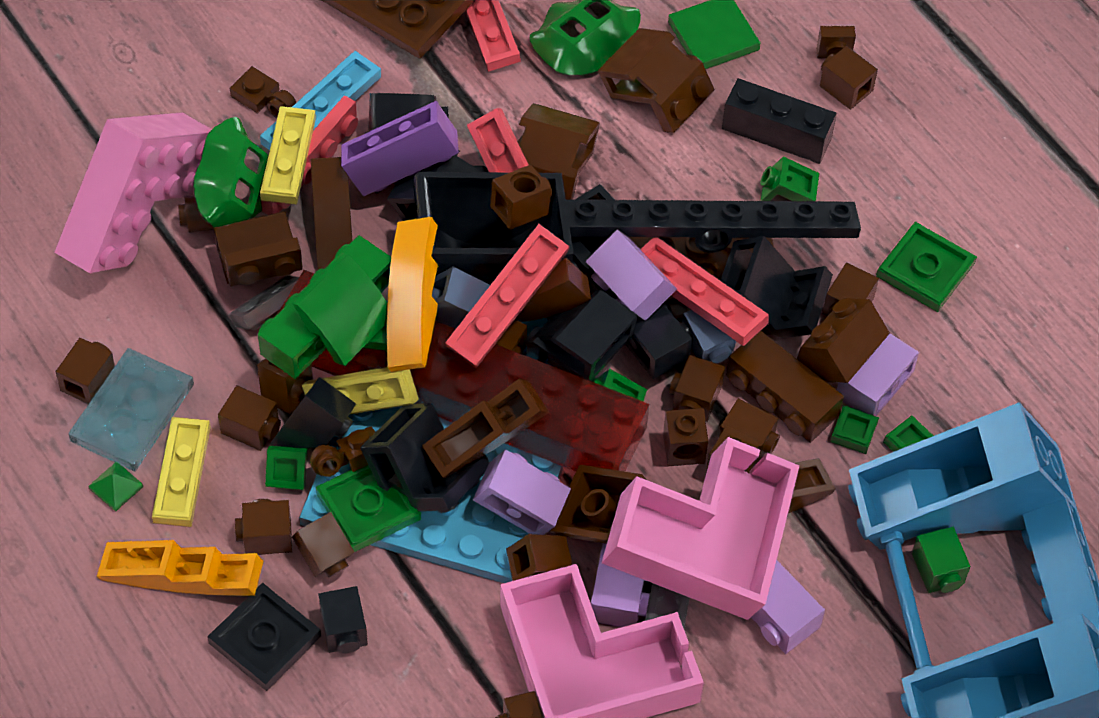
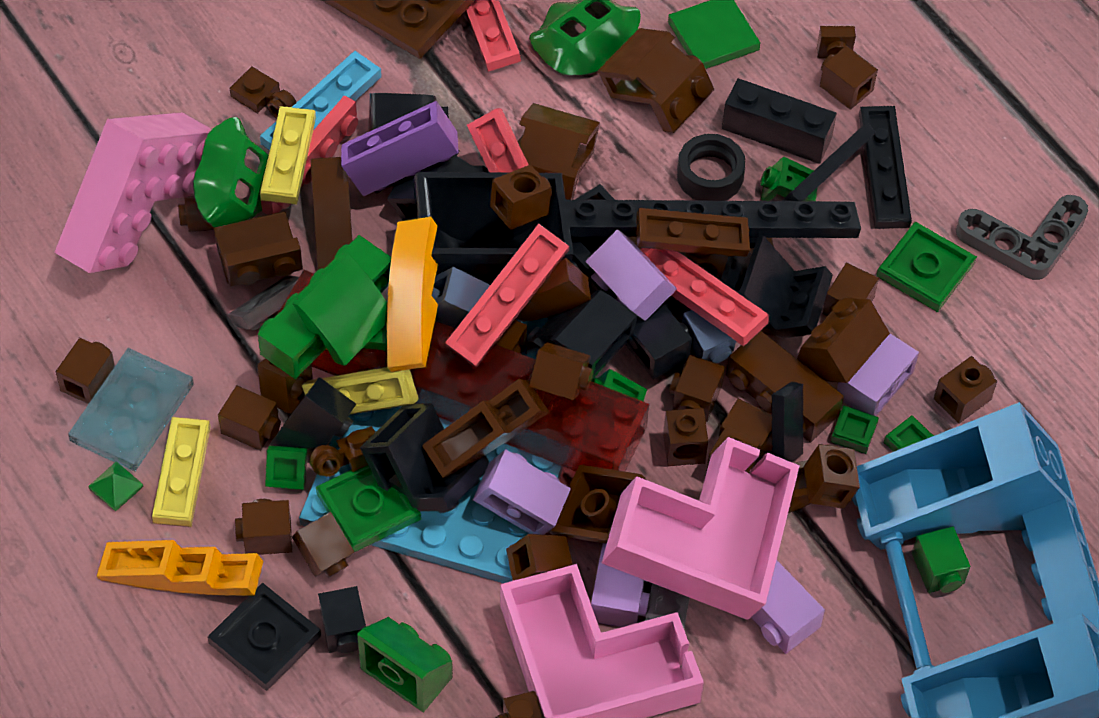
(404, 661): none -> green slope
(561, 371): none -> reddish brown brick
(692, 232): none -> reddish brown plate
(711, 146): none -> black tyre
(788, 422): none -> black tile
(831, 164): none -> black tile
(831, 476): none -> reddish brown brick
(885, 169): none -> black tile
(965, 389): none -> reddish brown brick
(1034, 246): none -> dark grey beam

